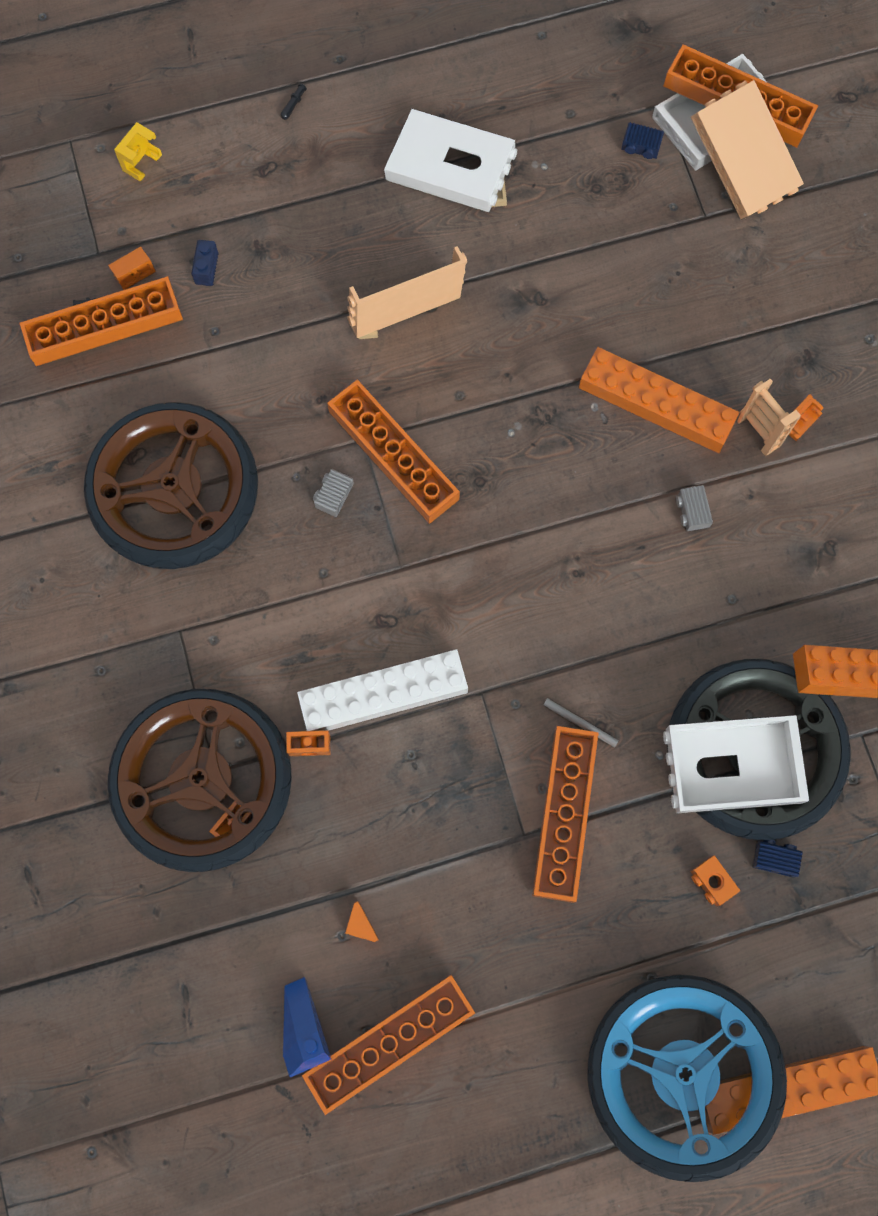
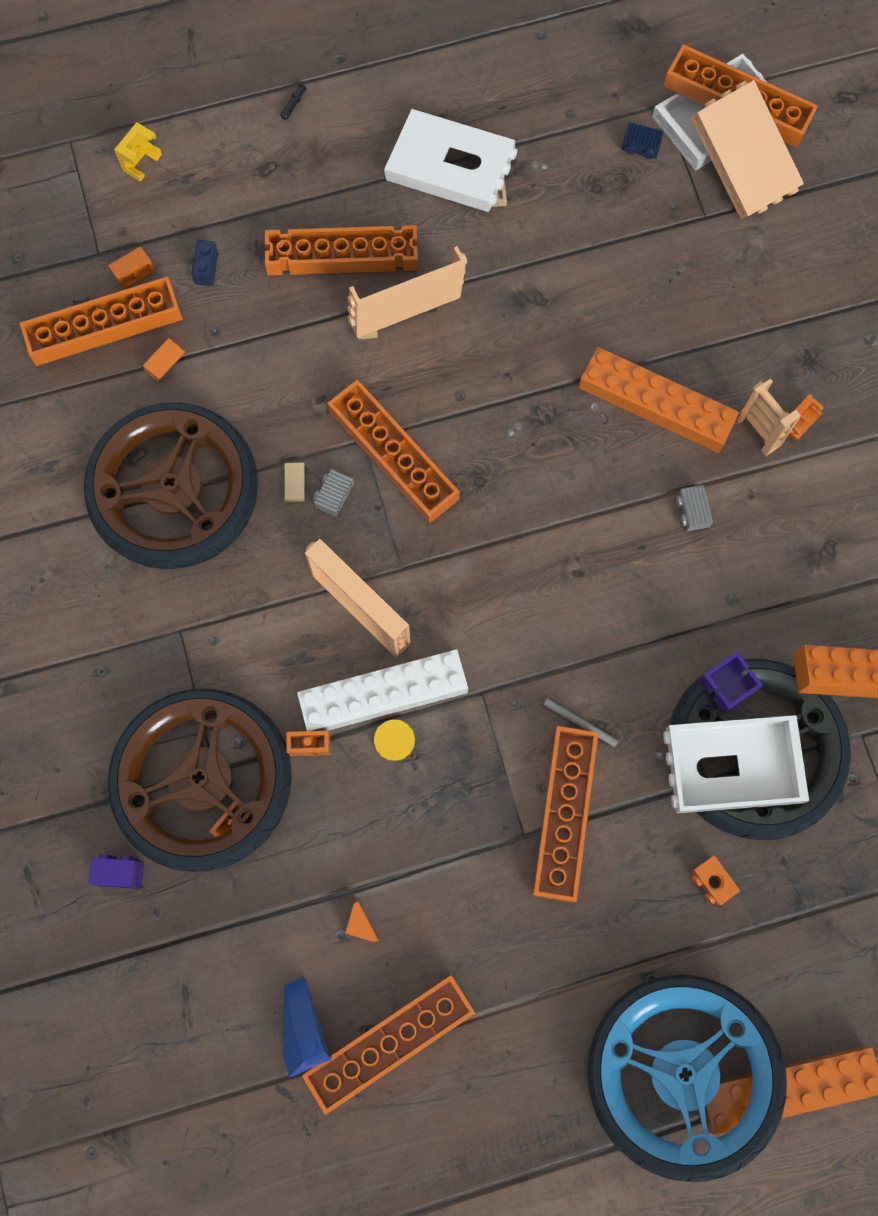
(111, 872): none -> dark purple piece
(163, 360): none -> orange hinge
(294, 482): none -> tan tile
(341, 250): none -> orange brick
(358, 598): none -> light nougat panel
(394, 740): none -> yellow tile
(729, 683): none -> dark purple piece
(777, 859): dark blue brick -> none

